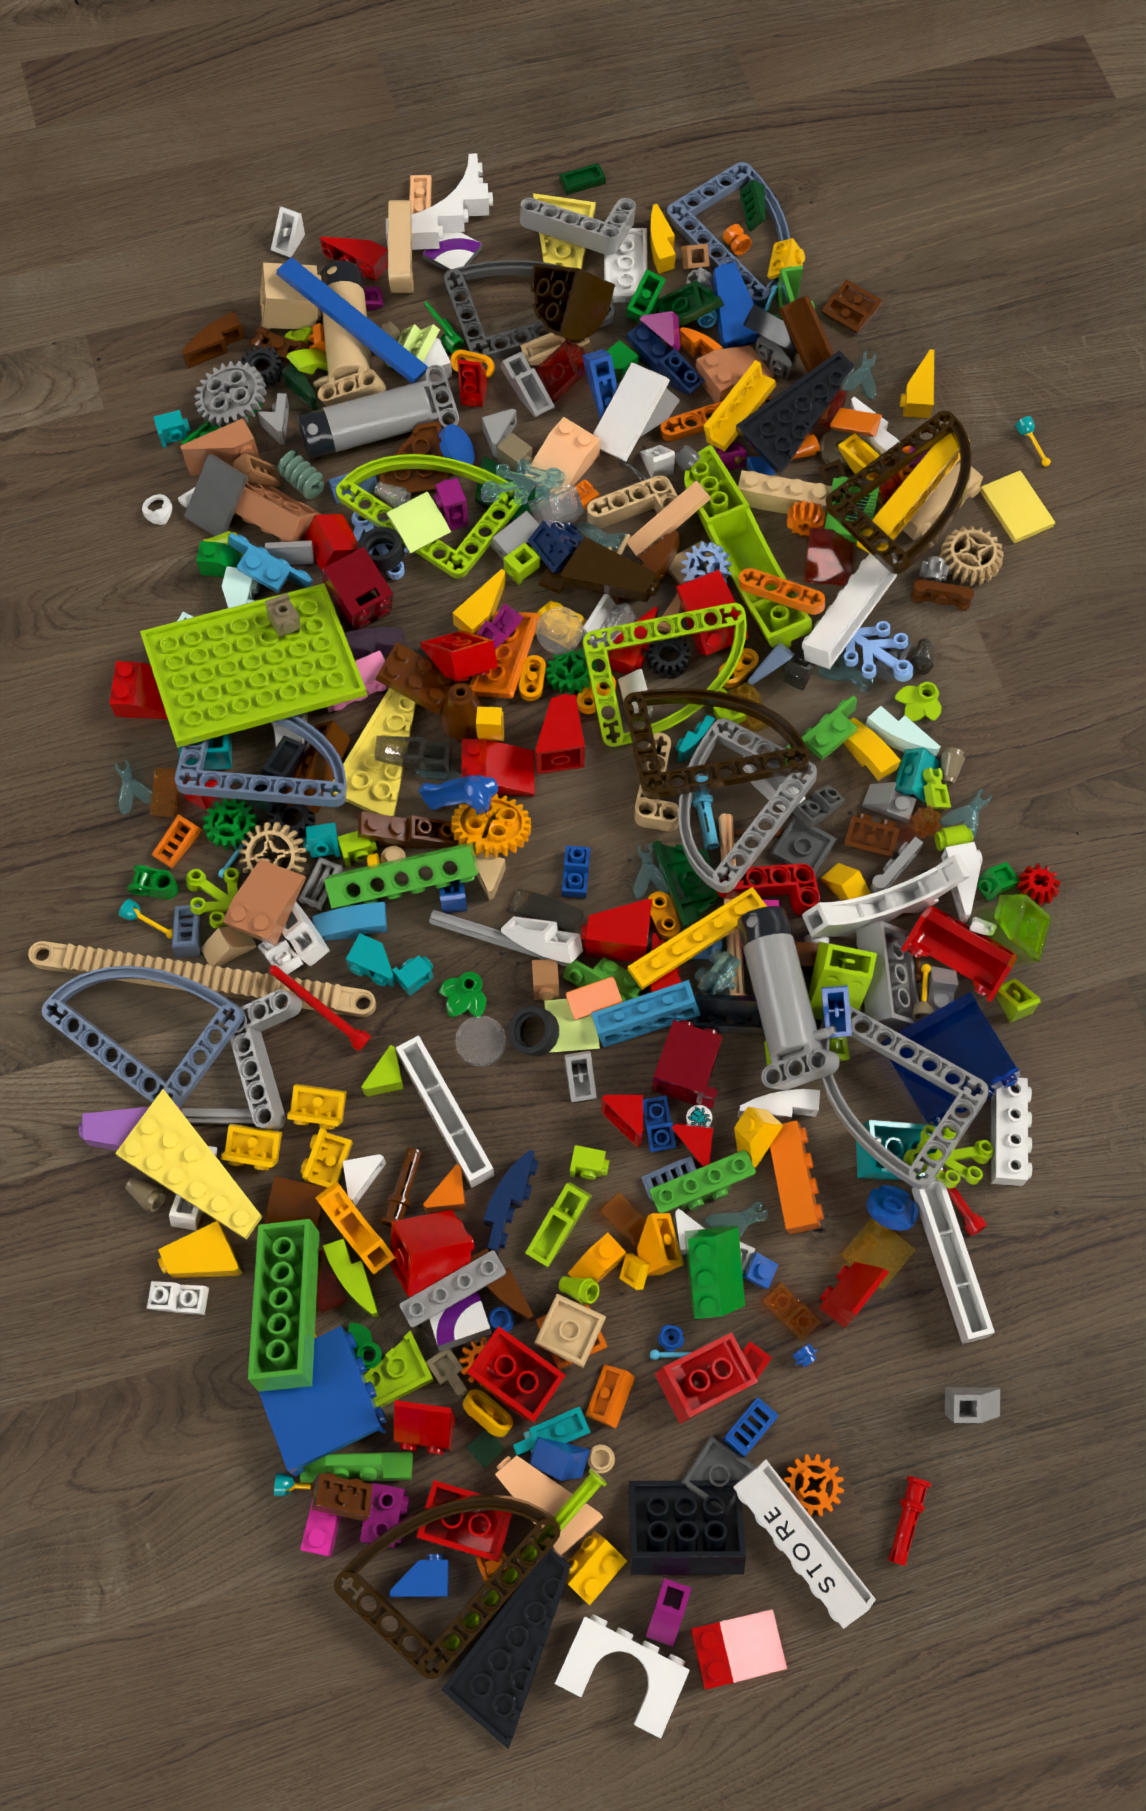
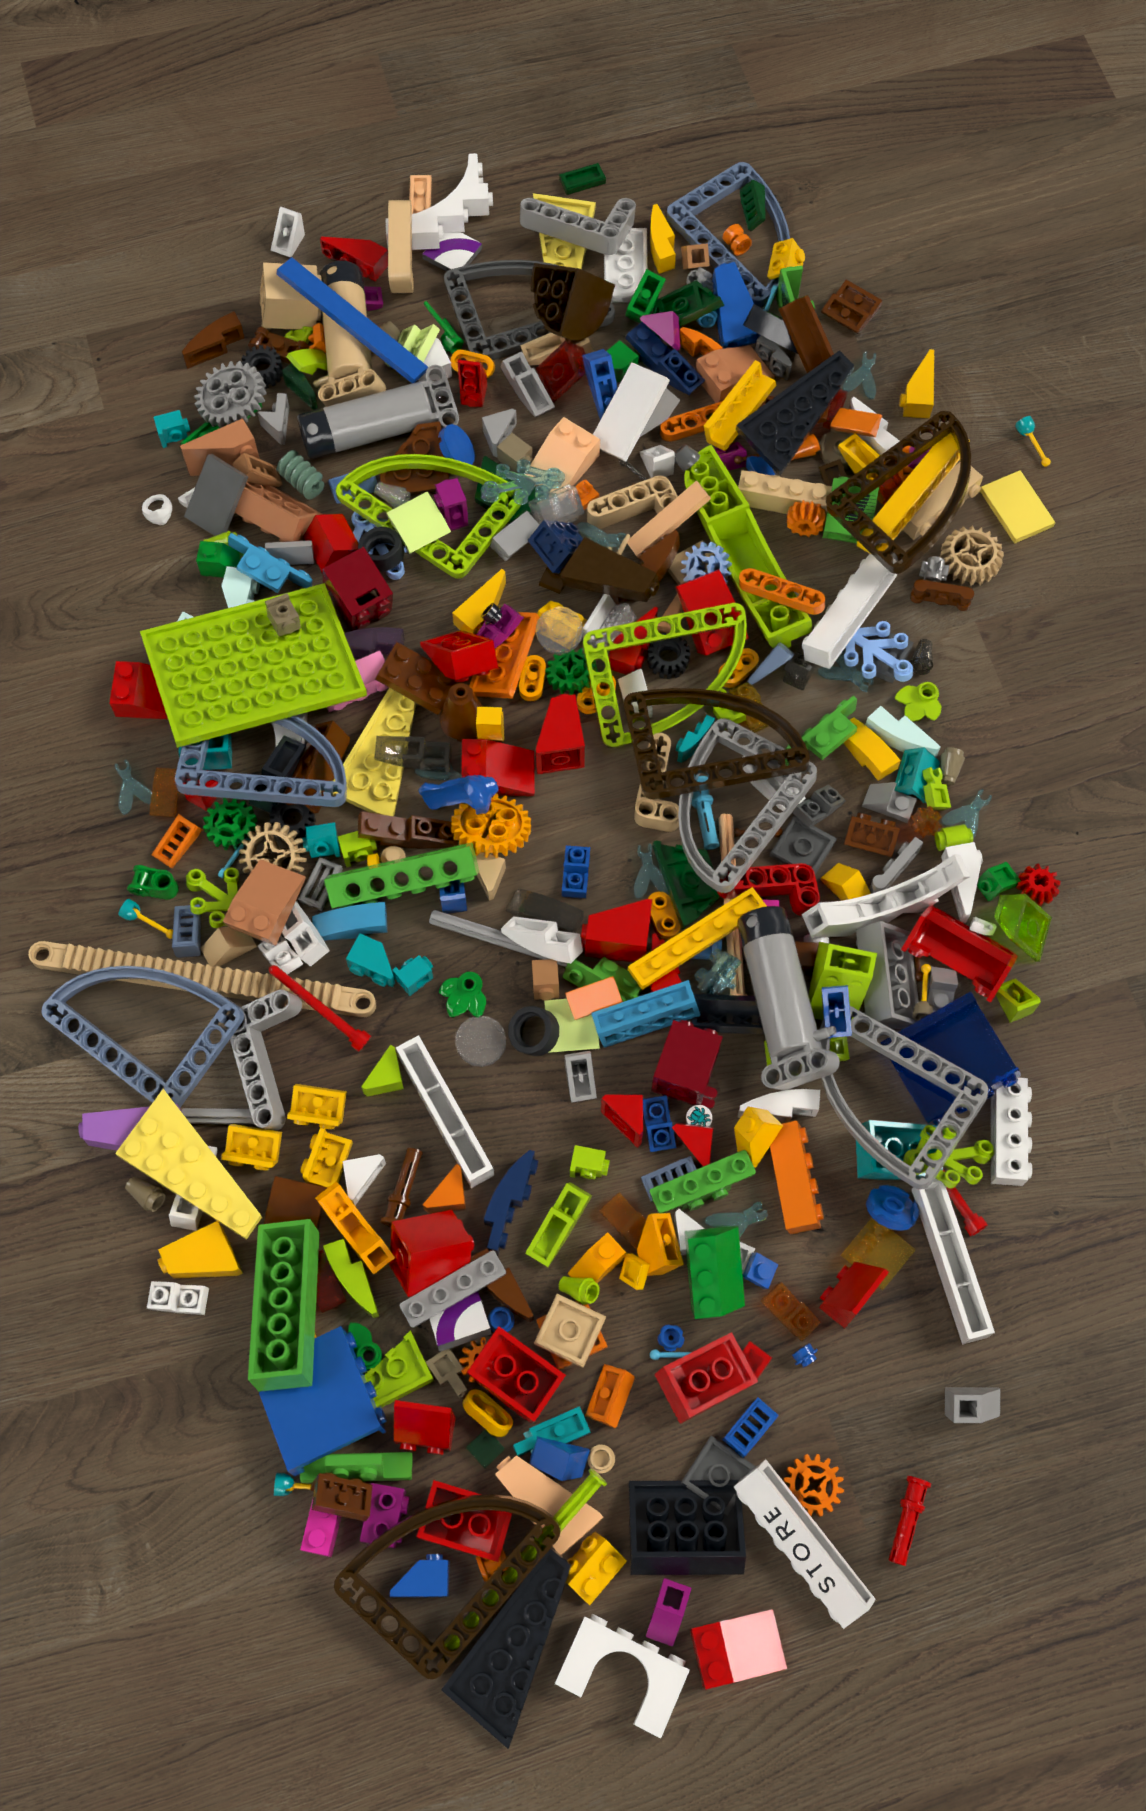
(492, 614): none -> black plate
(521, 562): lime brick -> none
(828, 558): clear red slope -> none

